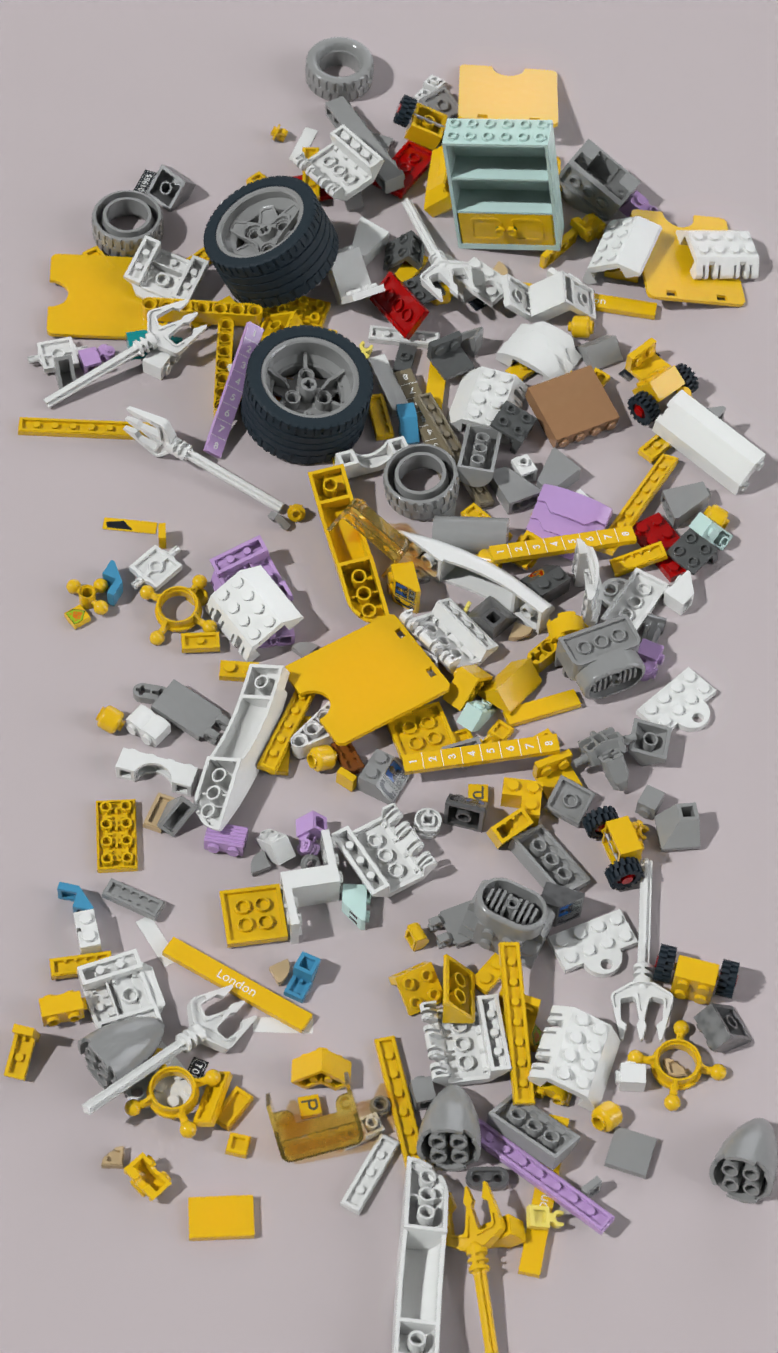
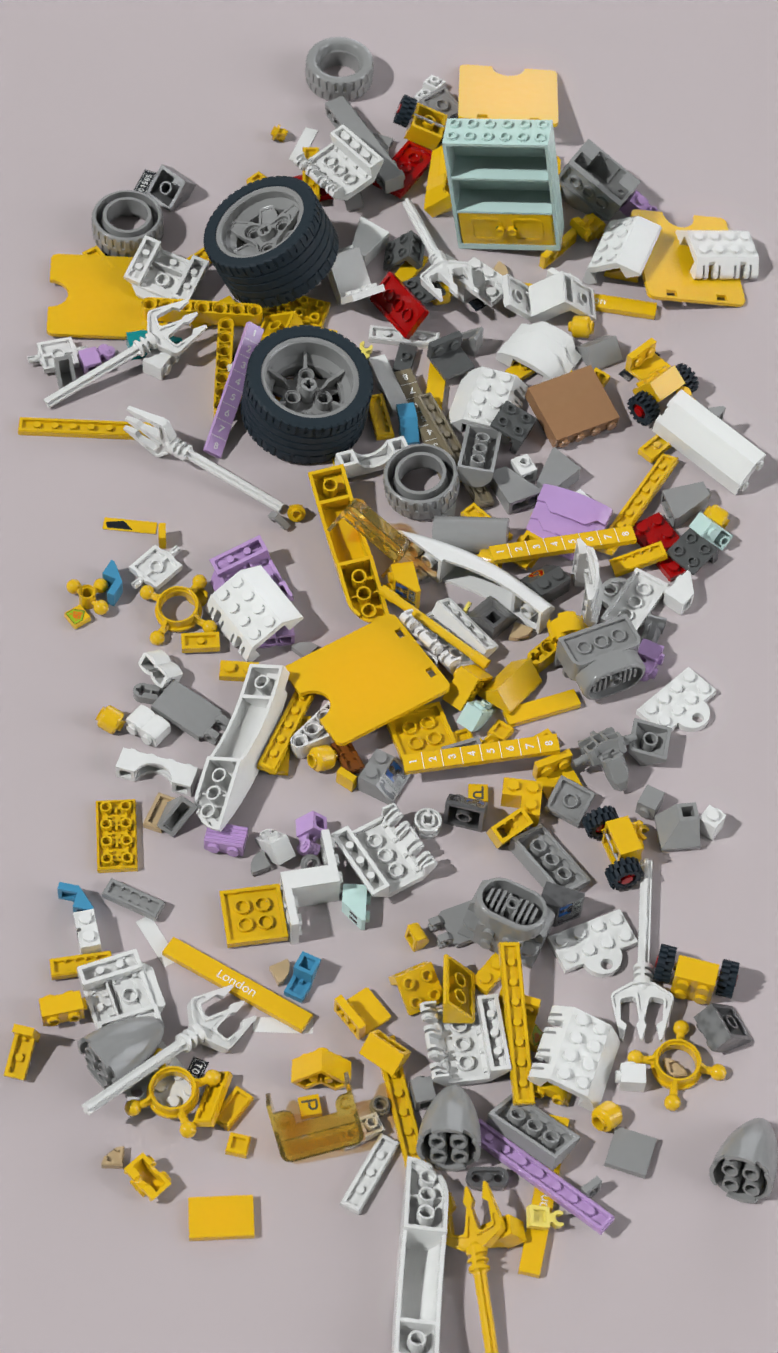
(160, 668): none -> white brick
(361, 1012): none -> yellow bracket
(384, 1052): none -> yellow brick
(474, 655): none -> yellow piece
(711, 822): none -> white brick

